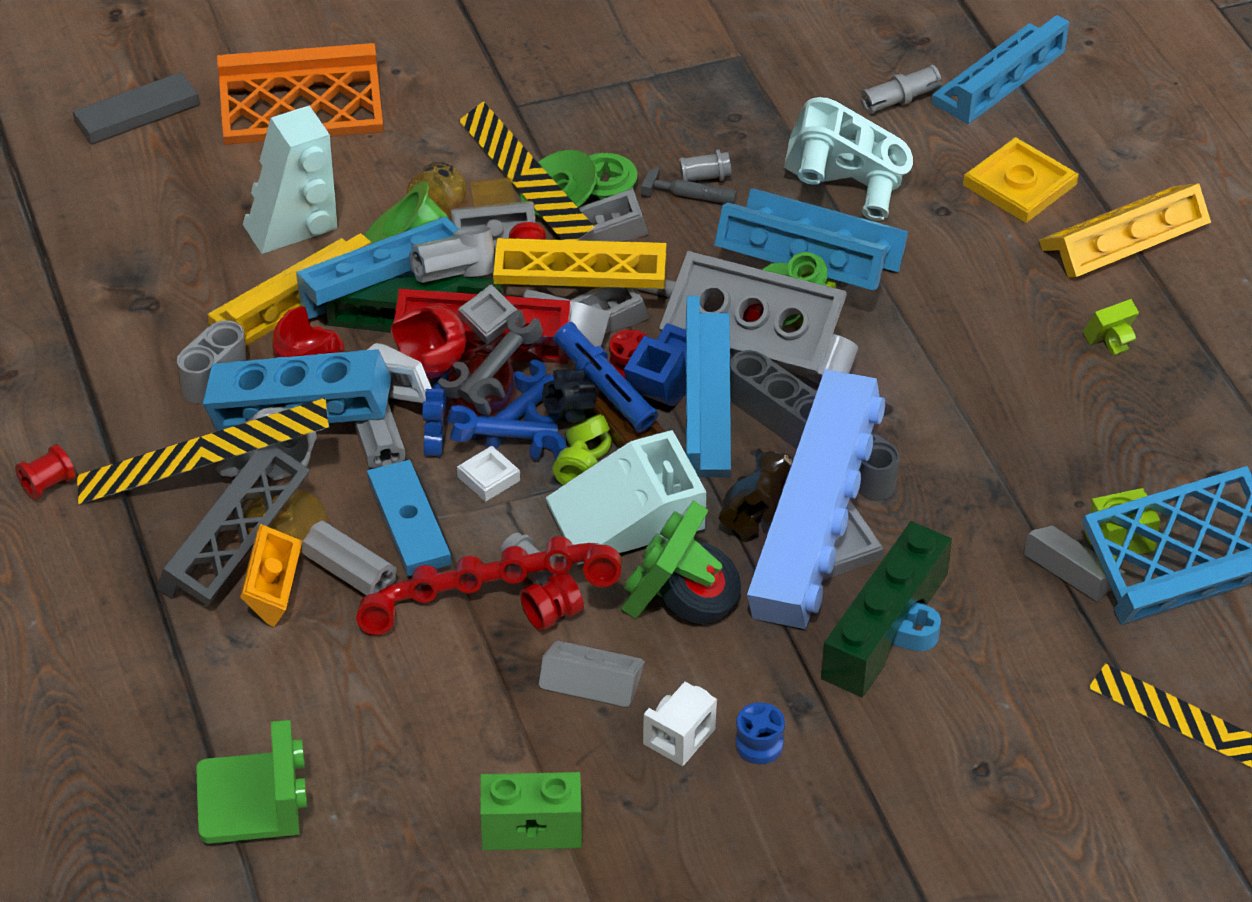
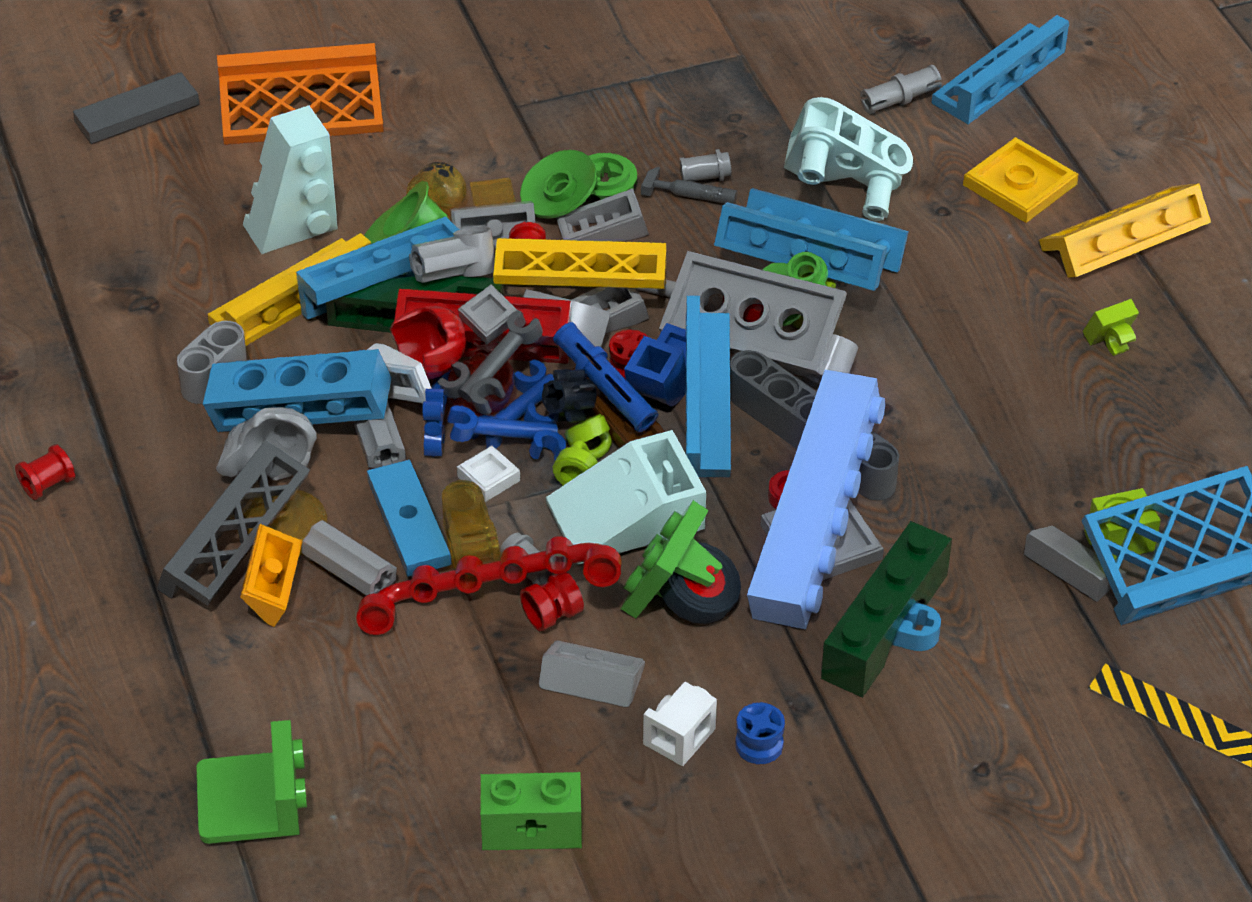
(202, 451): sticker -> none
(297, 337): red hair -> none
(468, 523): none -> clear yellow piece
(526, 173): sticker -> none
(756, 494): dark brown animal -> none

